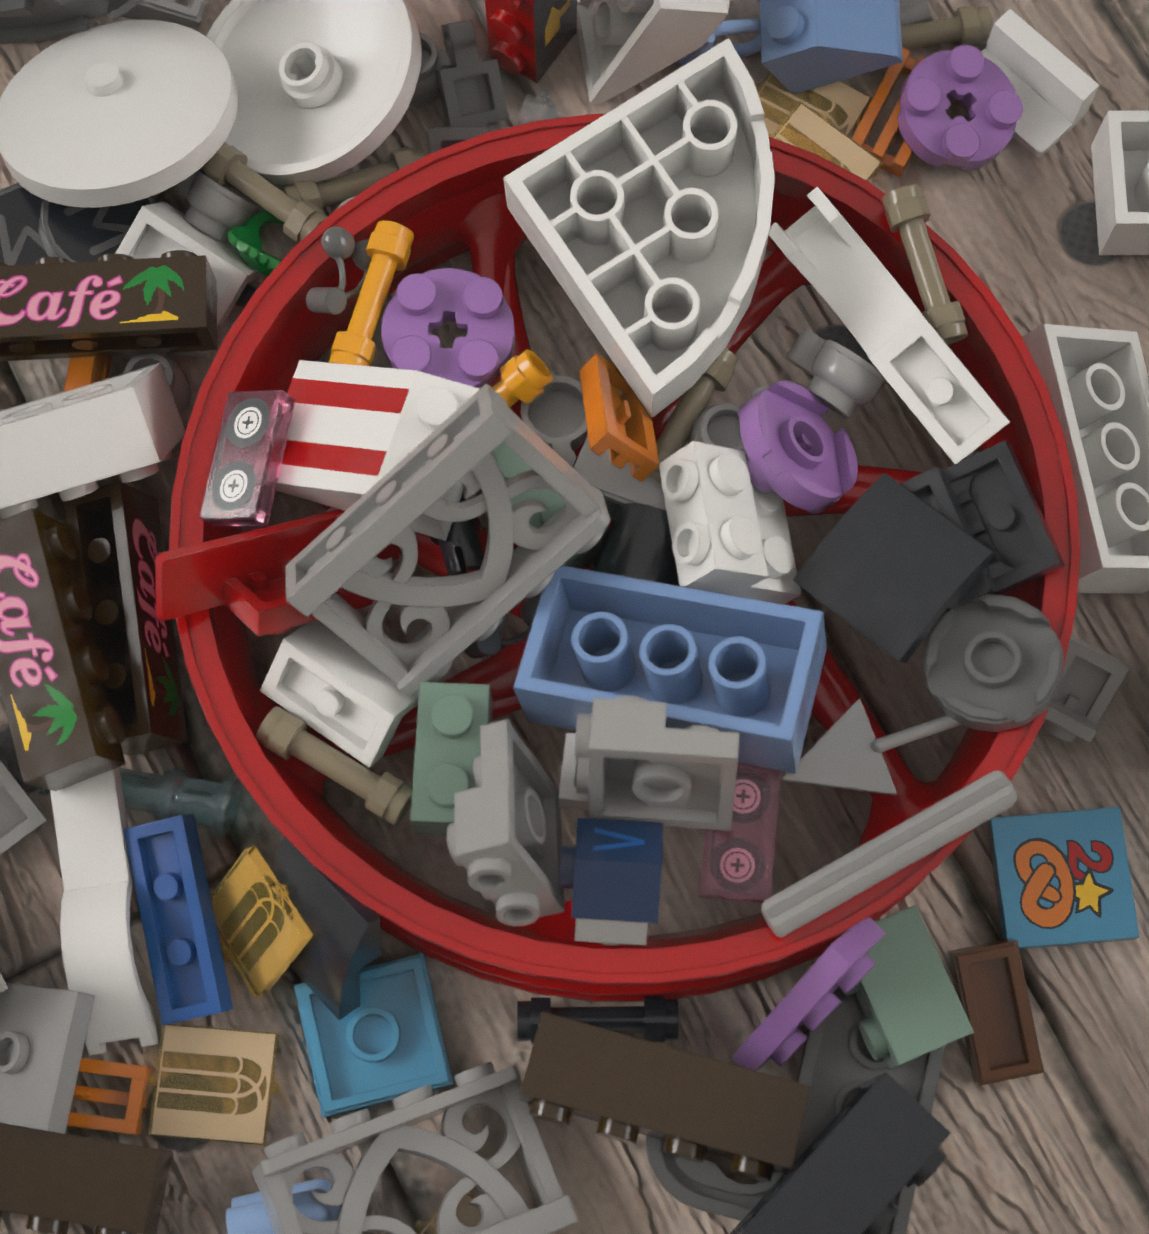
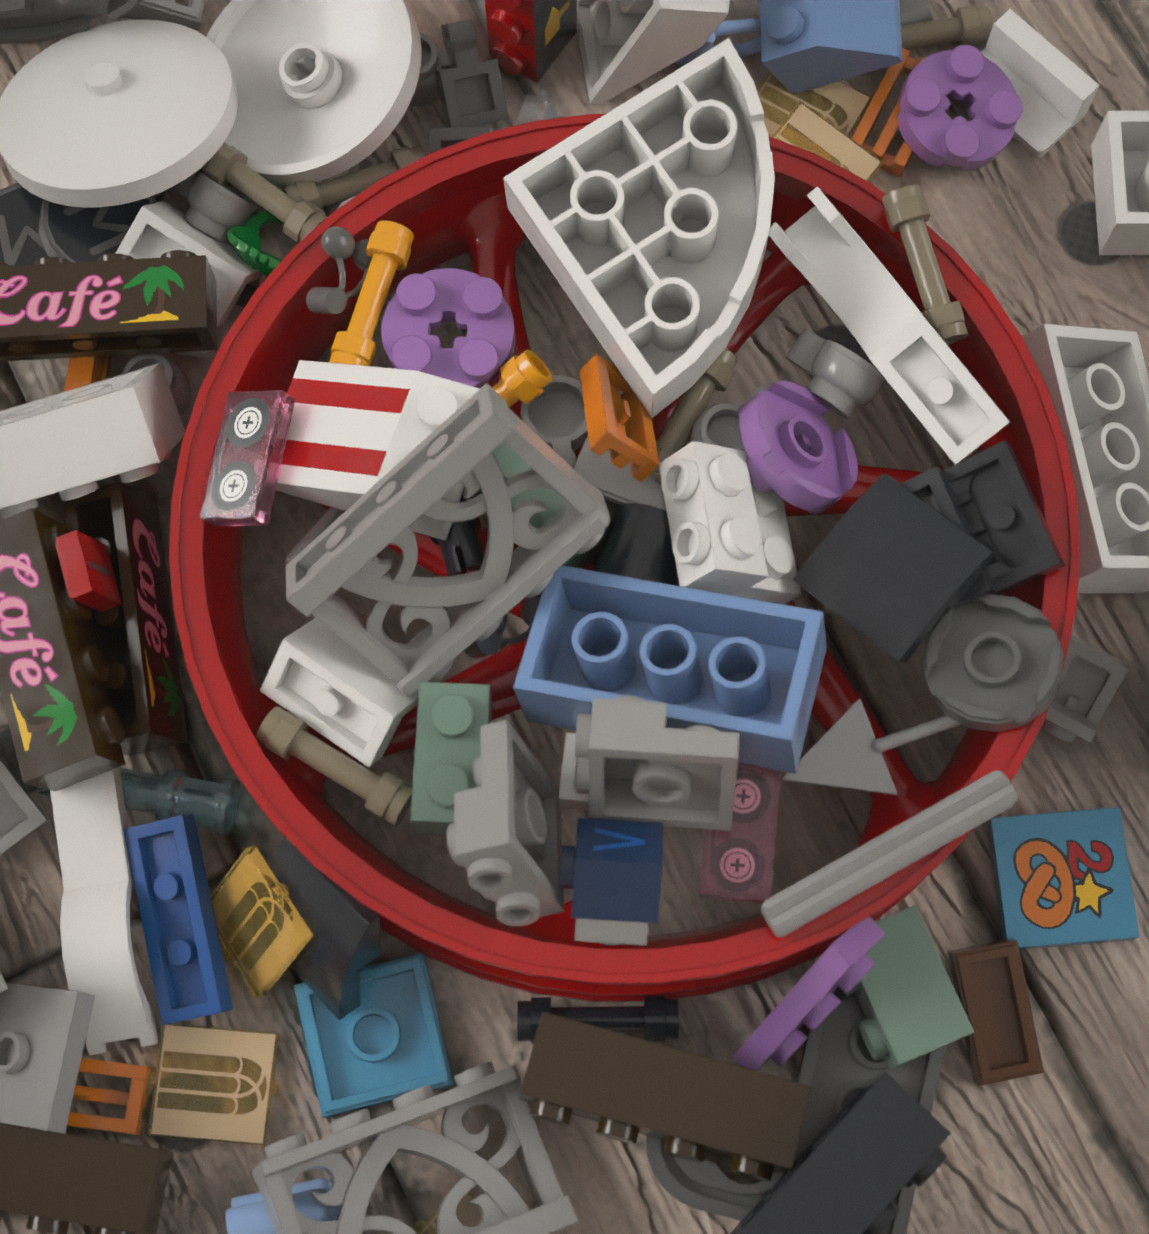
(87, 571): none -> red tile
(245, 575): red bracket -> none

